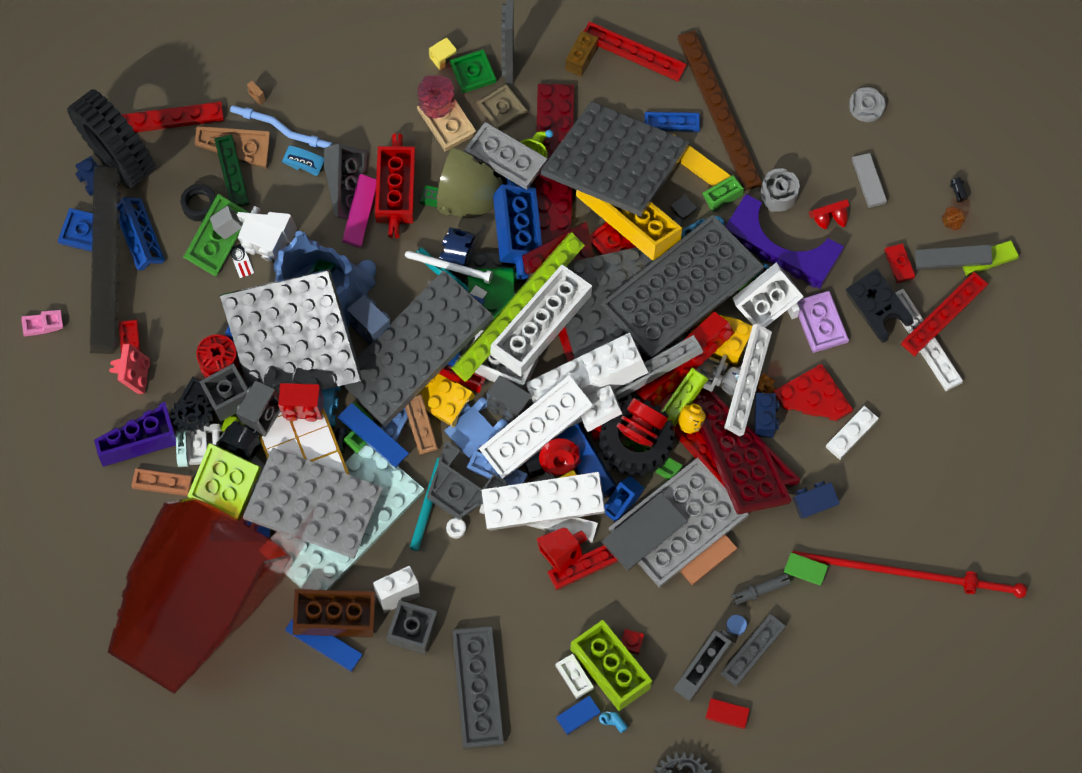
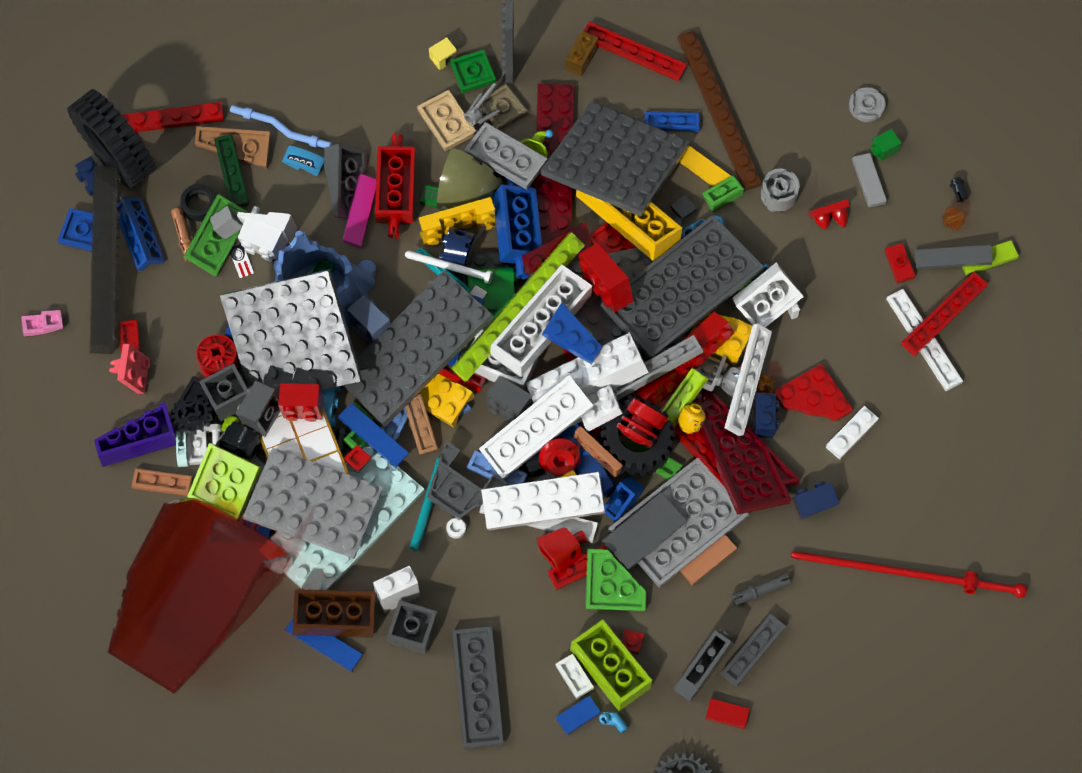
(182, 230): none -> nougat pin
(256, 93): medium nougat tile -> none
(357, 458): none -> red plate
(436, 96): clear pink brick -> none
(459, 217): none -> yellow piece
(473, 429): medium blue flag -> none
(474, 114): none -> light grey plant
(571, 335): none -> blue wing
(597, 451): none -> nougat tile
(605, 277): none -> red brick
(611, 585): none -> bright green plate
(736, 625): medium blue tile -> none
(805, 568): bright green slope -> none
(811, 265): dark purple arch -> none
(821, 322): lavender tile -> none
(880, 309): black brick -> none
(885, 145): none -> green brick

